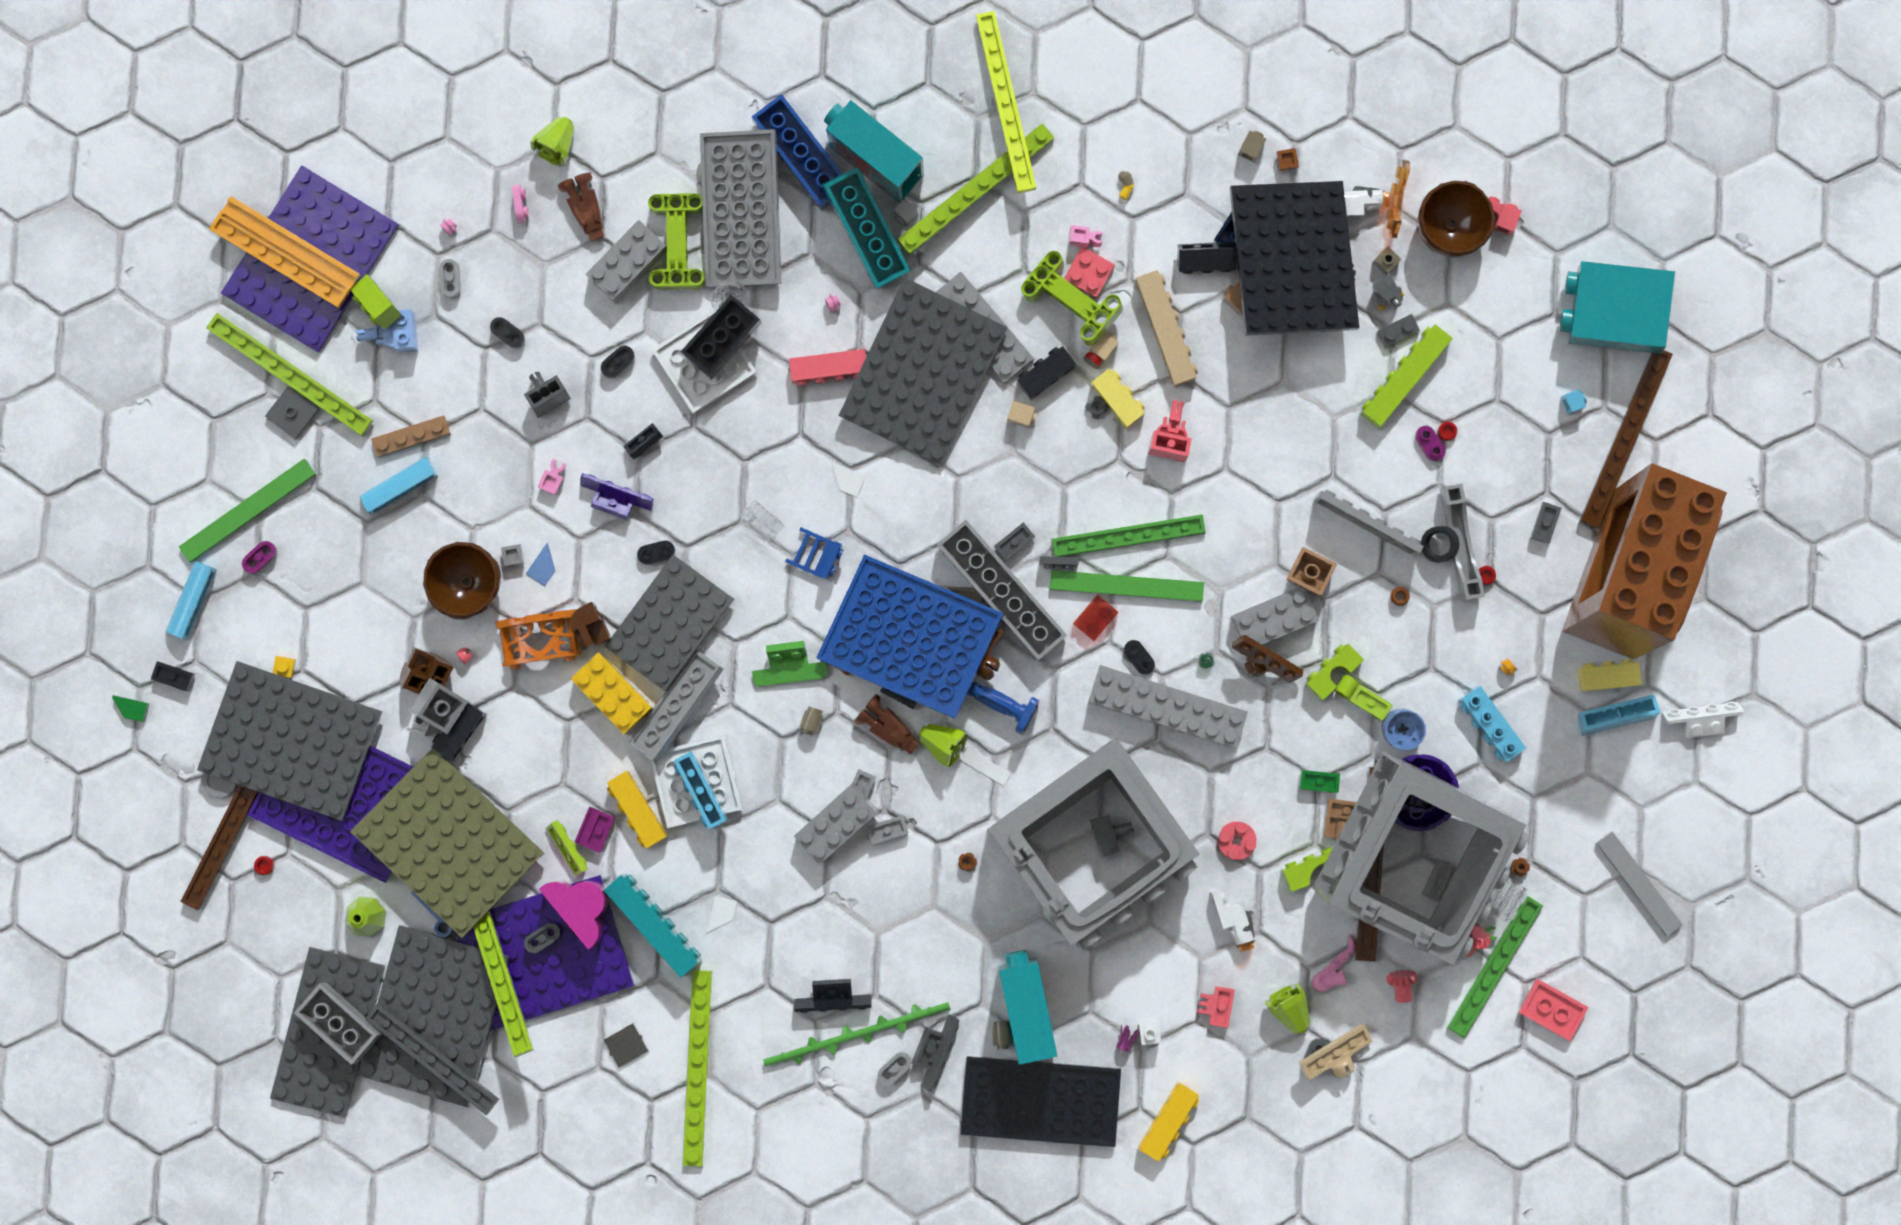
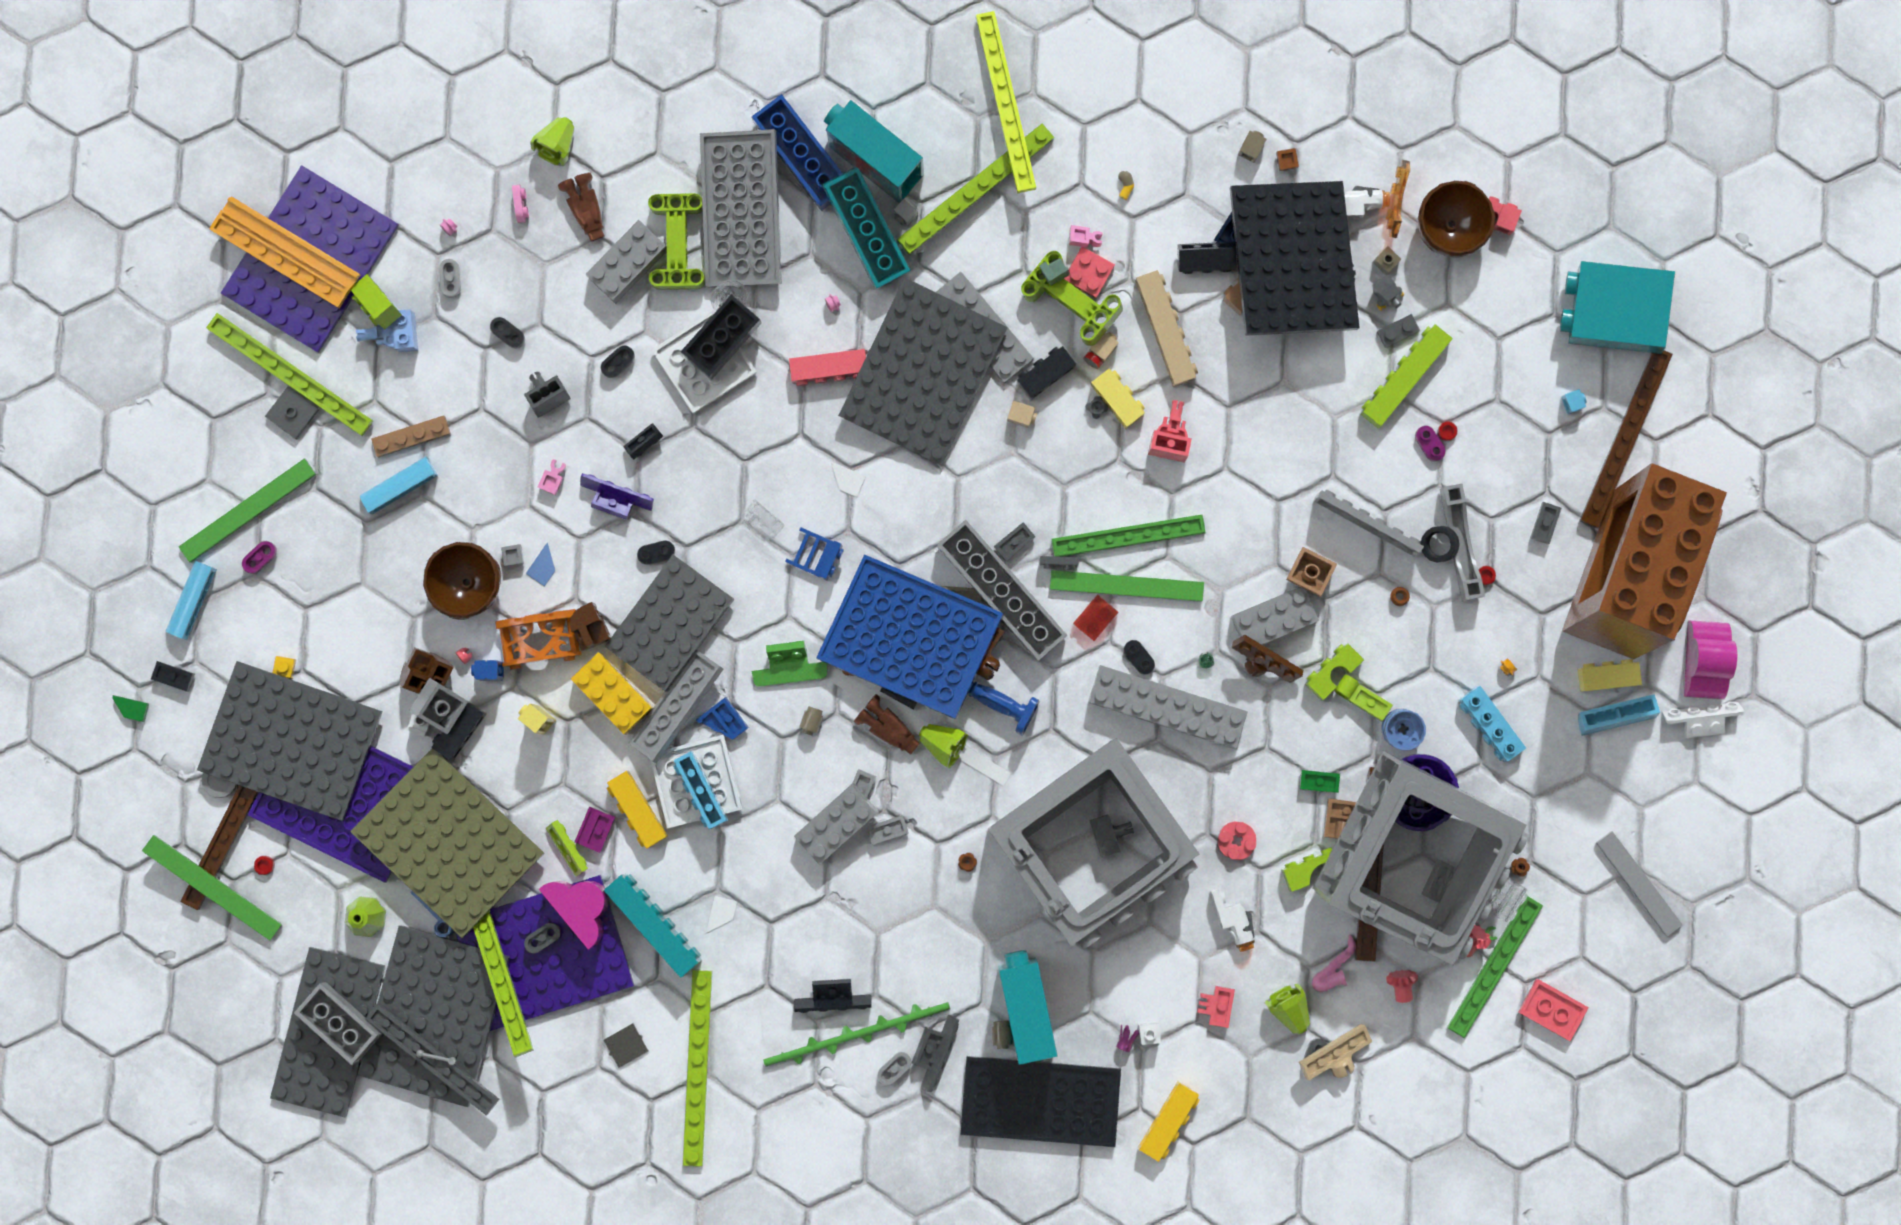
(211, 887): none -> bright green tile
(451, 1061): none -> light grey hinge
(487, 670): none -> blue brick
(536, 718): none -> light yellow brick
(724, 719): none -> blue wing
(1055, 271): none -> sand green panel
(1709, 660): none -> dark pink brick

